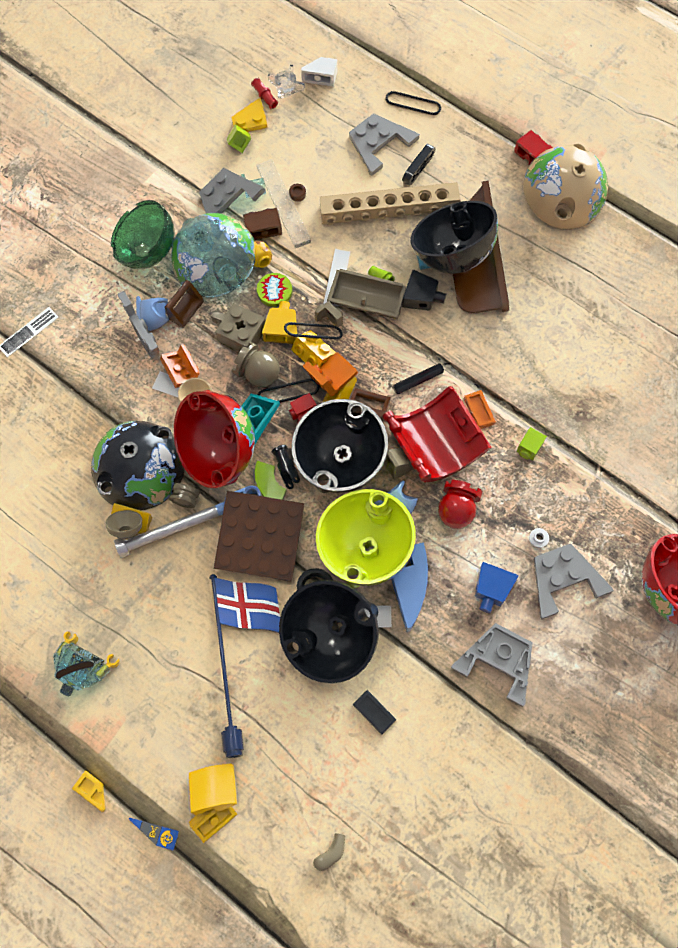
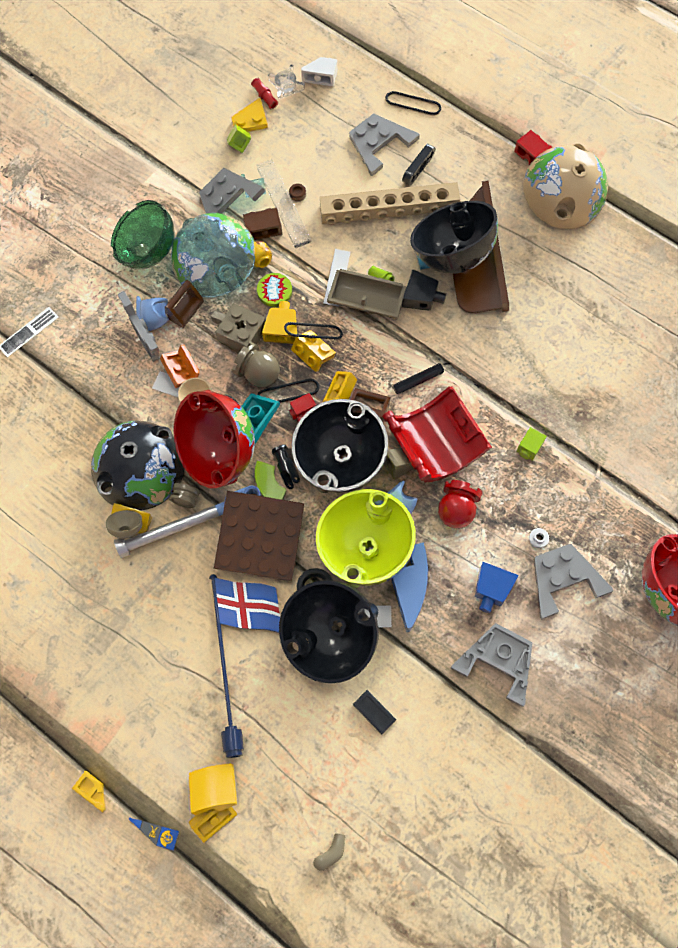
(78, 667): clear light blue torso -> none
(332, 374): orange bracket -> none
(333, 314): dark tan bracket -> none
(479, 409): orange tile -> none

